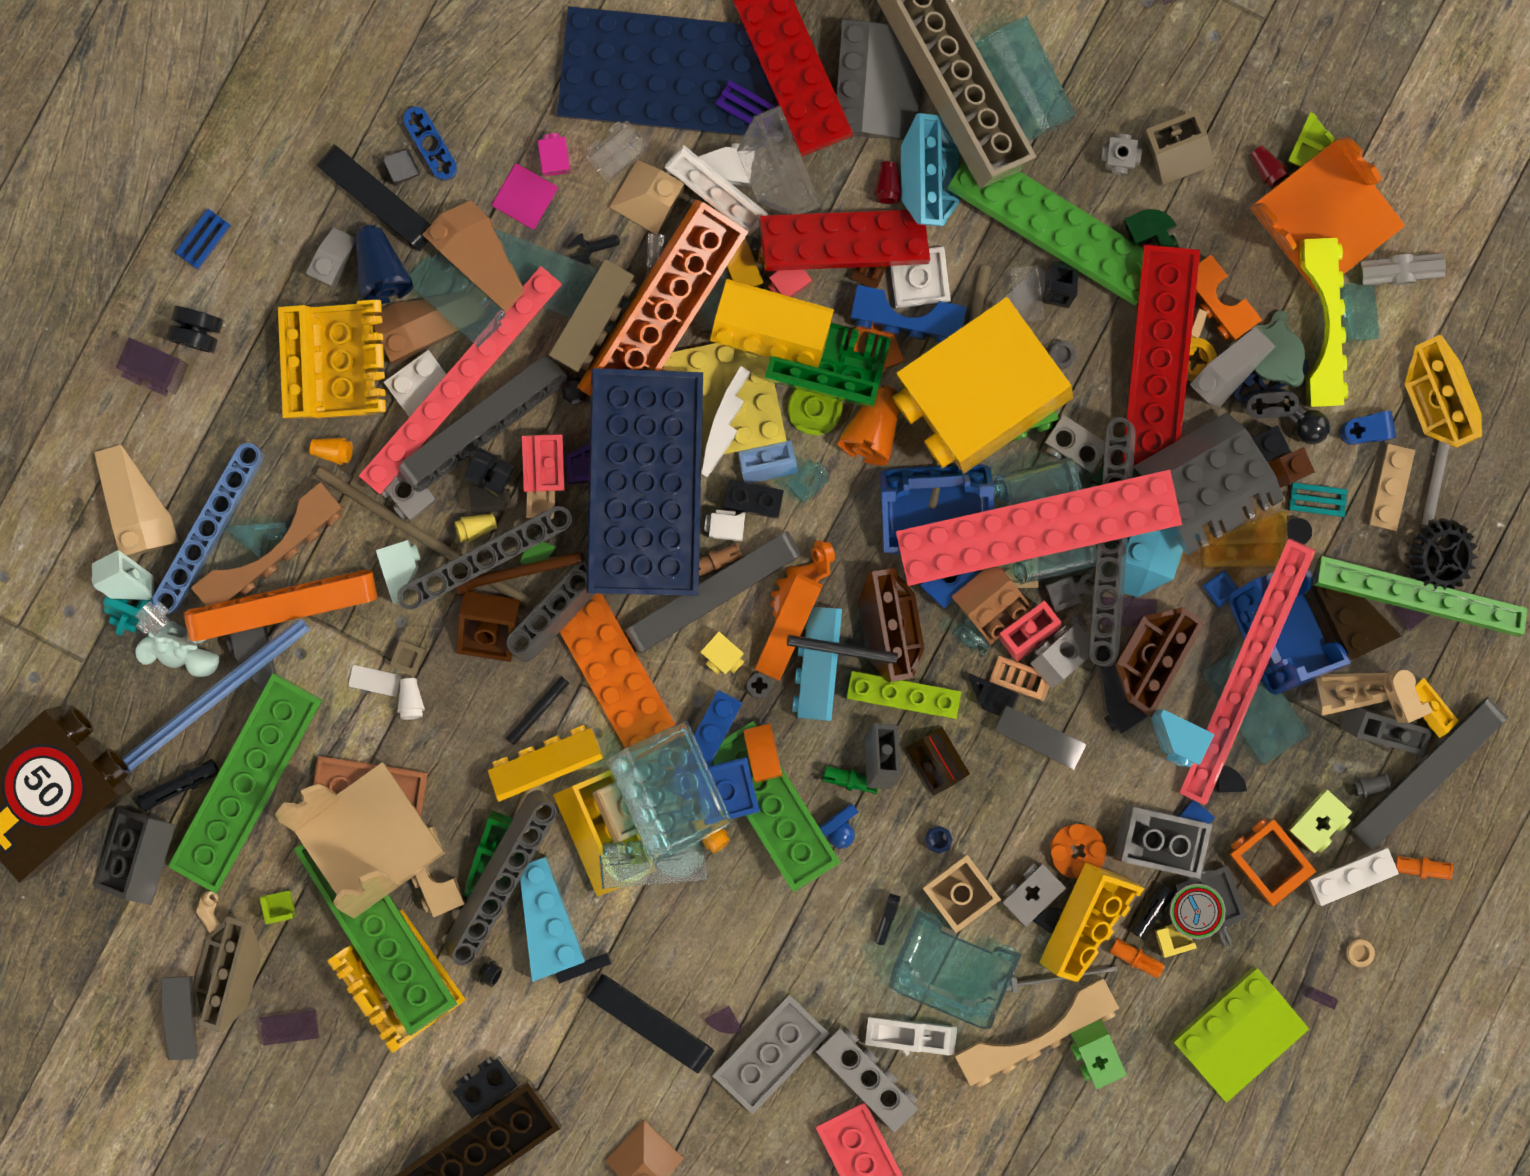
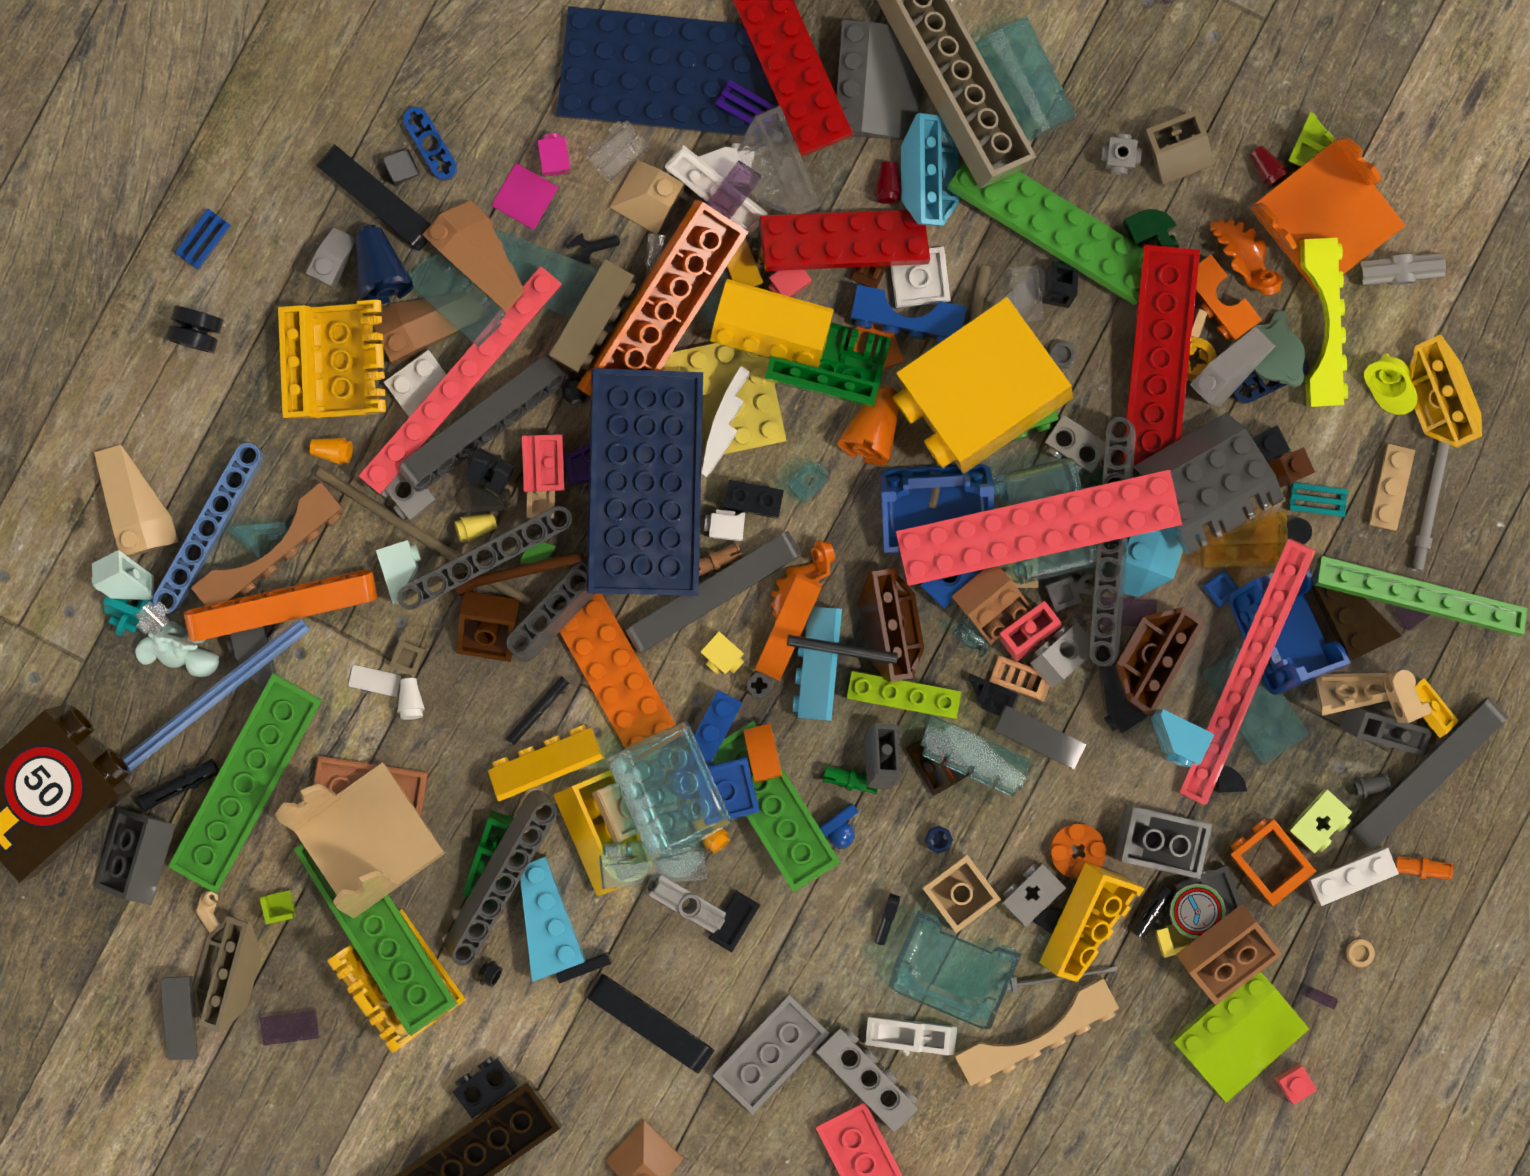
(152, 366): clear purple brick -> none
(438, 896): tan arch -> none
(674, 895): none -> light grey piece
(724, 1021): tile -> none
(734, 189): none -> clear purple tile
(737, 918): none -> black tile
(768, 462): light blue slope -> none
(813, 412): lime tile -> none
(972, 751): none -> clear light blue windscreen
(1098, 1054): bright green brick -> none
(1137, 958): orange axle -> none
(1197, 812): blue tile -> none
(1229, 954): none -> medium nougat slope
(1247, 255): none -> orange plant
(1295, 1084): none -> coral brick
(1310, 425): black beam -> none
(1360, 312): clear light blue panel -> none
(1372, 428): blue piece -> none
(1391, 385): none -> neon yellow piece
(1454, 549): black gear -> none

